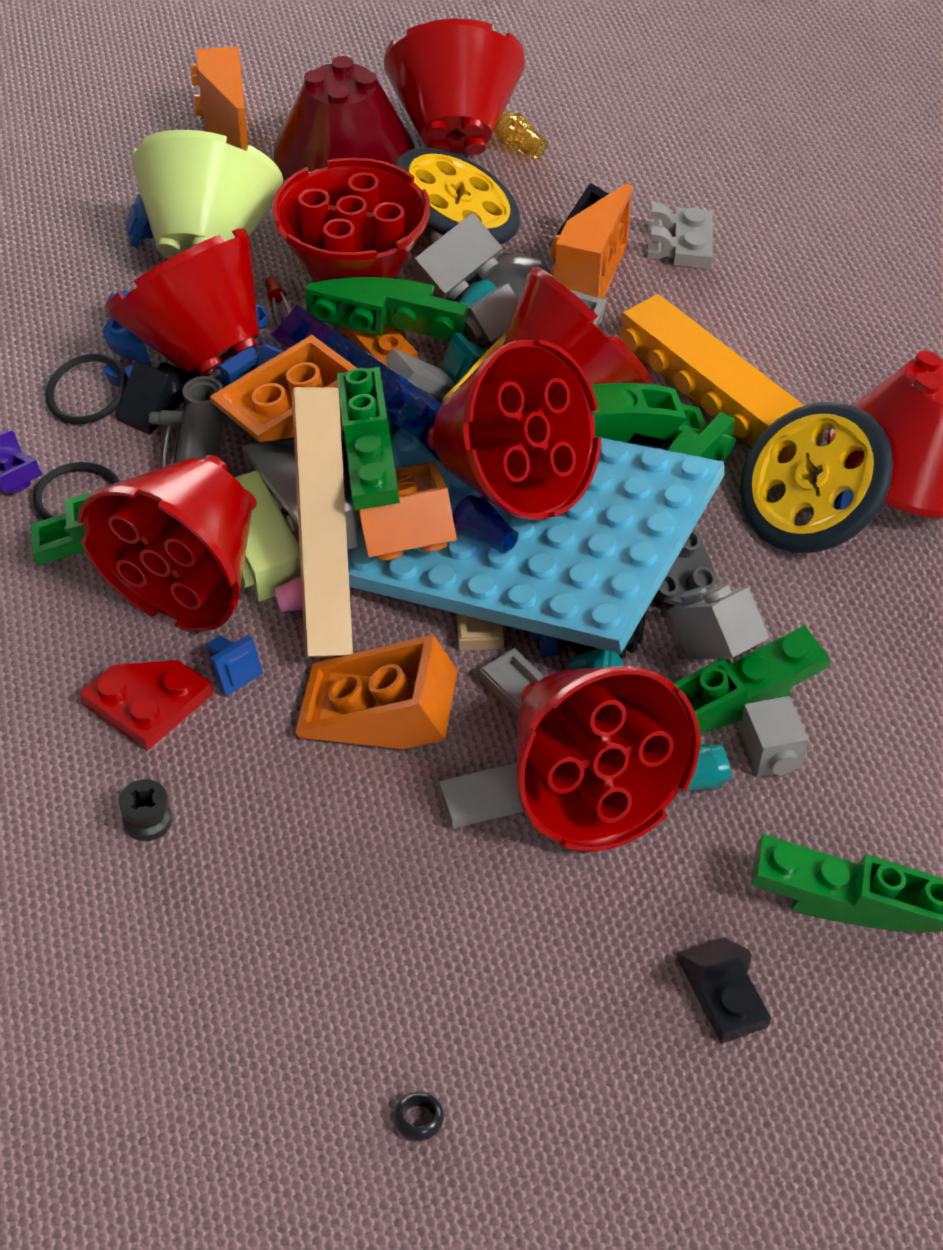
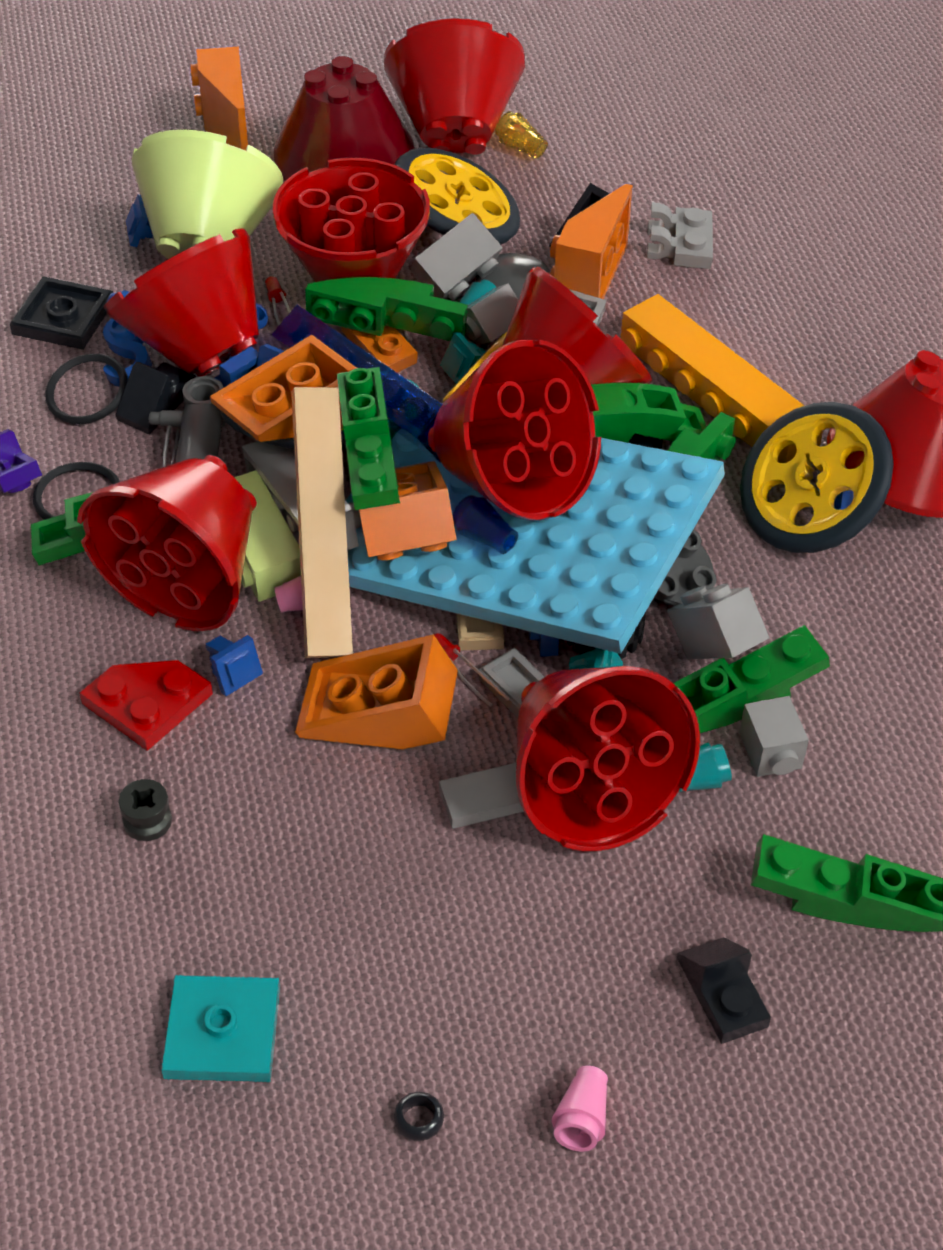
(61, 313): none -> black tile
(221, 1028): none -> teal plate
(423, 375): light grey tile -> none
(453, 652): none -> flat silver piece
(582, 1111): none -> bright pink cone

